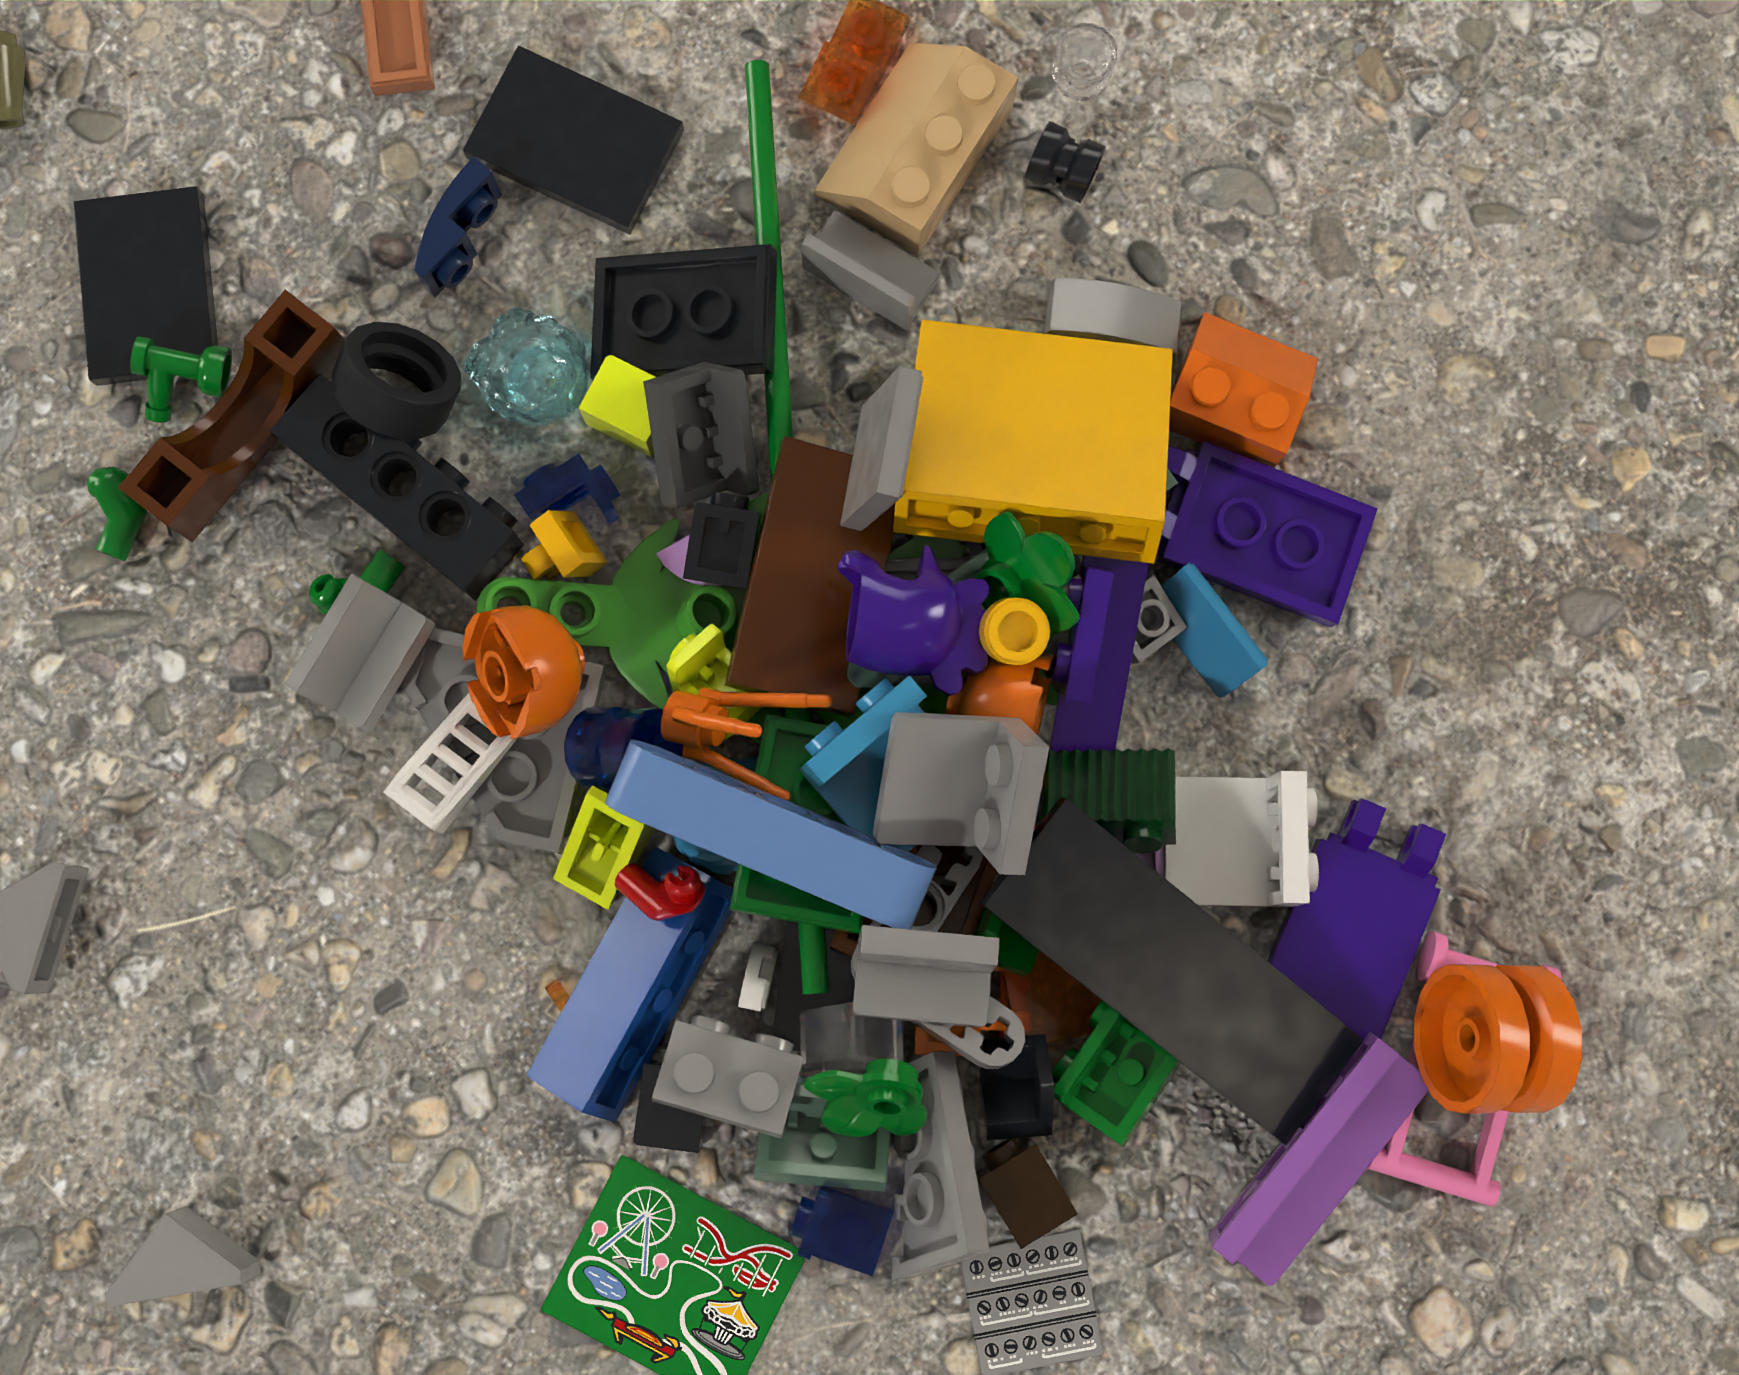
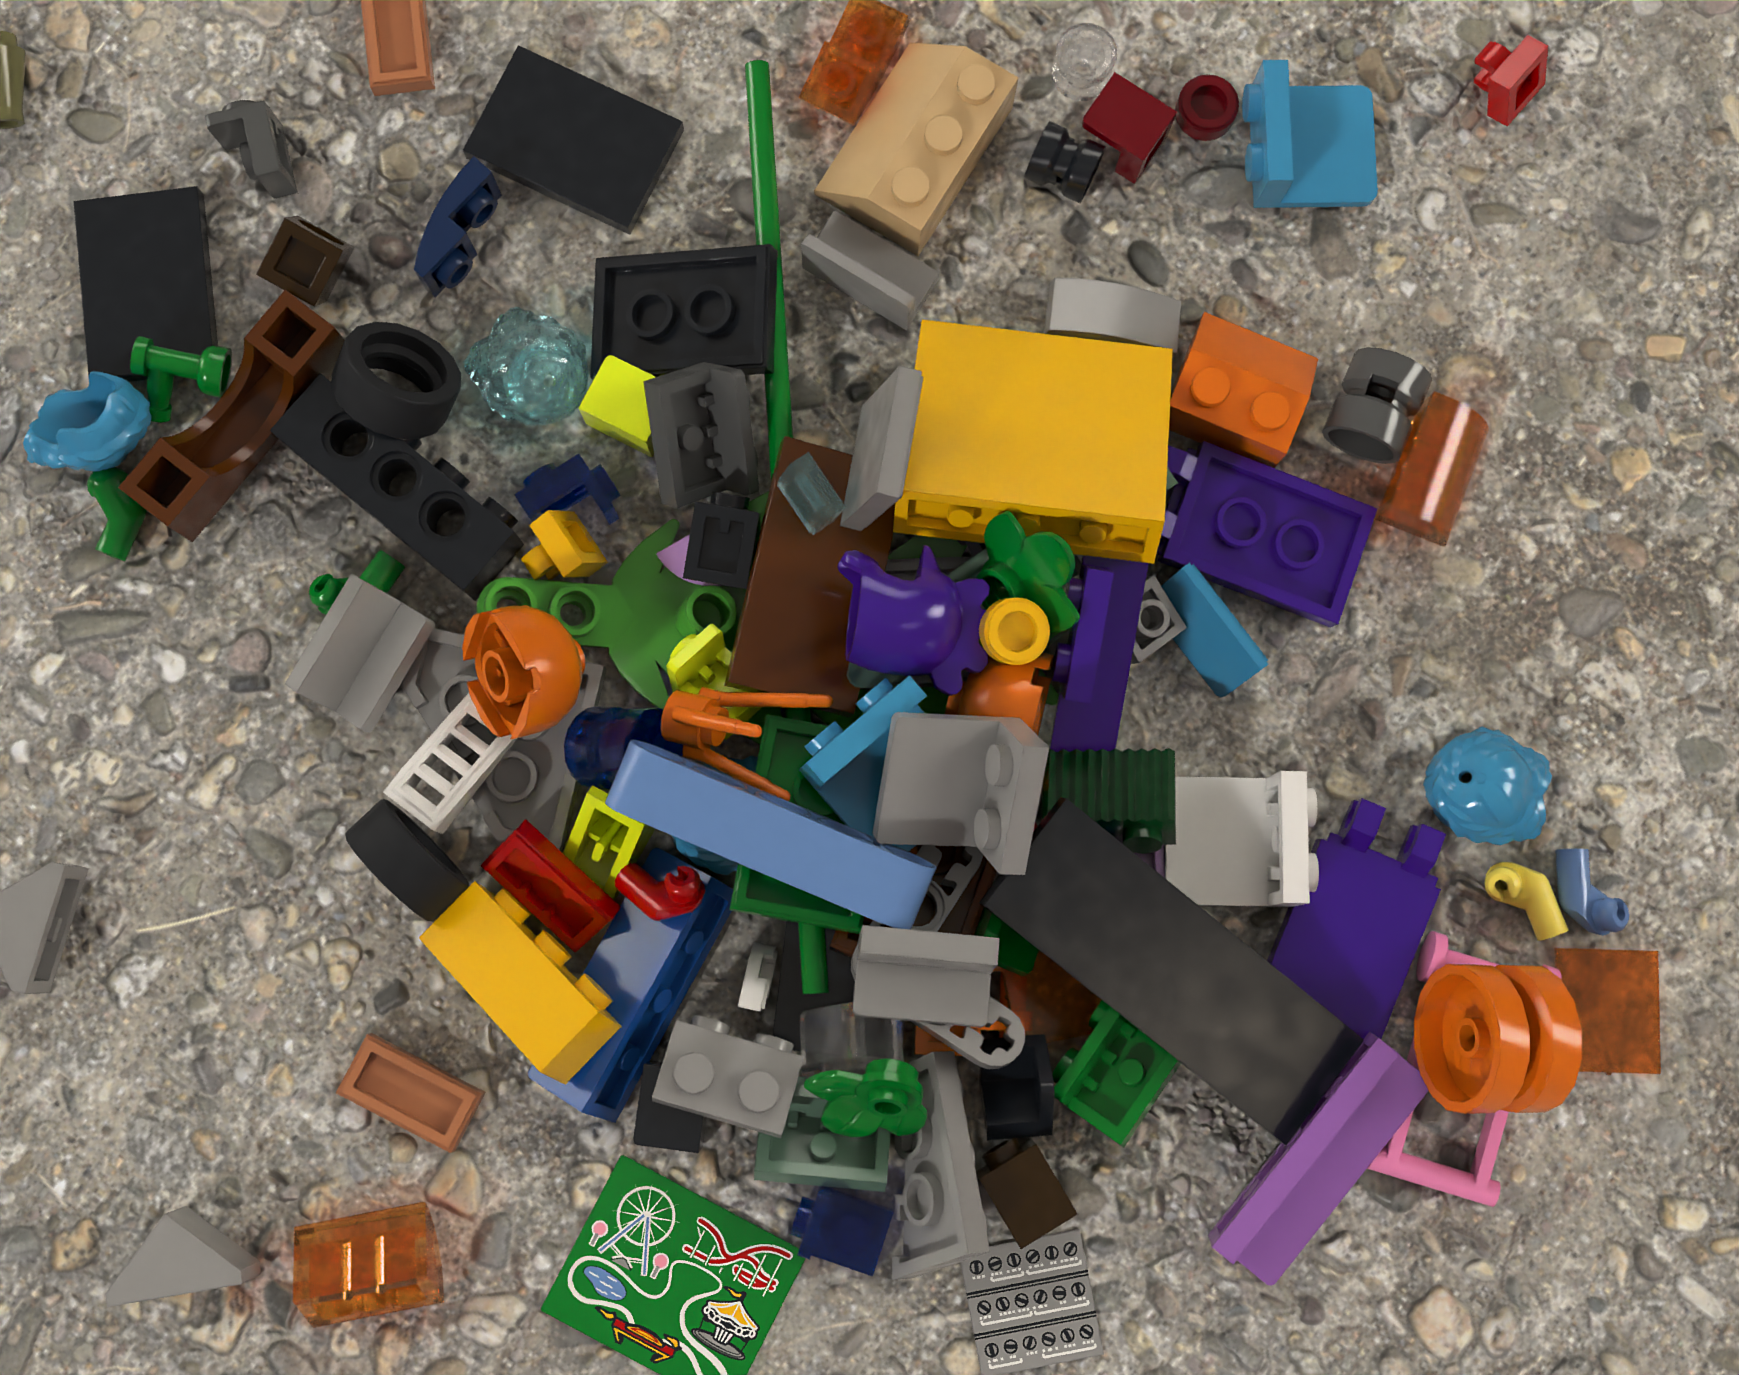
(89, 426): none -> dark azure hair
(261, 143): none -> dark grey bracket
(305, 260): none -> dark brown brick
(367, 1265): none -> clear orange brick
(406, 860): none -> black tyre
(410, 1092): none -> nougat tile
(522, 981): none -> yellow brick
(550, 886): none -> red plate
(810, 494): none -> clear light blue tile
(1129, 123): none -> dark red panel
(1206, 107): none -> dark red tile
(1308, 142): none -> dark azure bracket
(1379, 398): none -> dark grey wheel
(1434, 469): none -> clear orange brick
(1504, 793): none -> dark azure hair
(1511, 77): none -> red tile
(1528, 891): none -> light yellow arm
(1583, 900): none -> medium blue arm
(1615, 1006): none -> clear orange window

